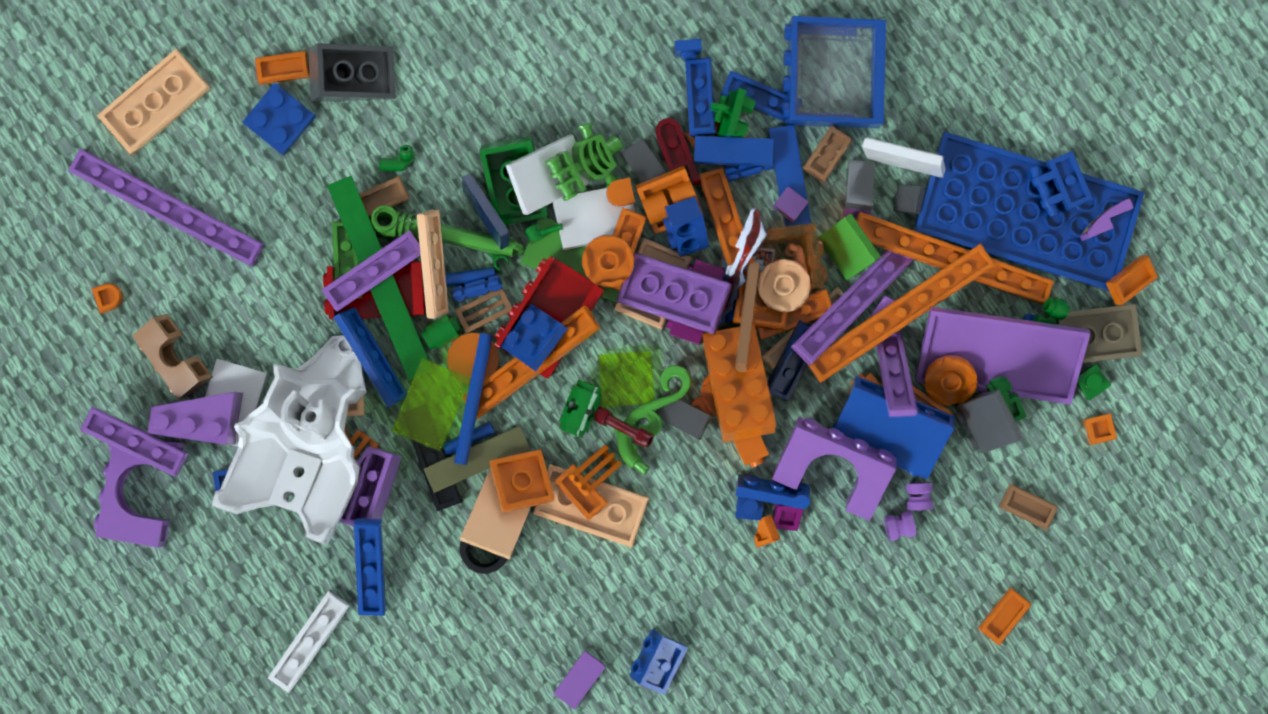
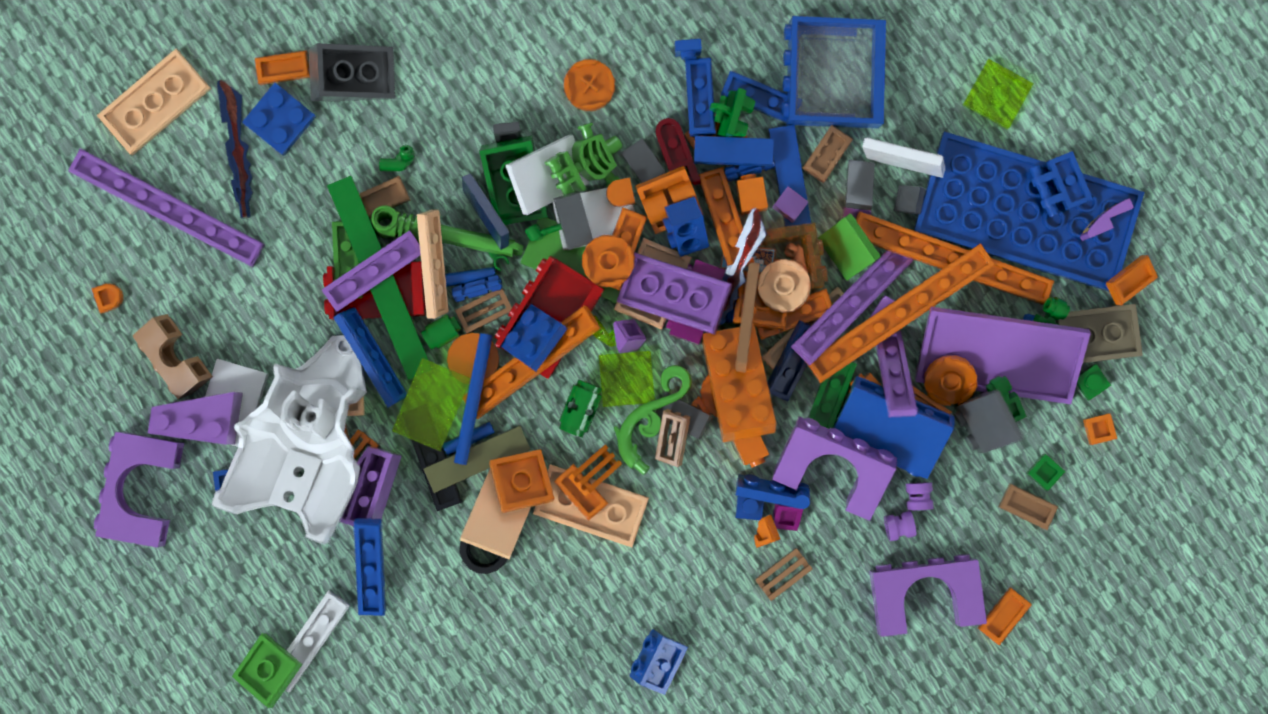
(134, 441): medium lavender tile -> none
(231, 112): none -> dark blue sword
(267, 670): none -> bright green tile
(507, 131): none -> dark grey tile
(573, 220): none -> dark grey tile
(579, 679): medium lavender tile -> none
(589, 85): none -> orange tile
(603, 336): none -> clear neon green arm
(628, 336): none -> medium lavender slope
(640, 435): dark red bar -> none
(681, 441): none -> medium nougat tile
(751, 194): none -> orange brick
(801, 561): none -> medium nougat tile
(830, 396): none -> green plate
(891, 584): none -> medium lavender arch
(998, 94): none -> clear neon green tile
(1045, 472): none -> green plate

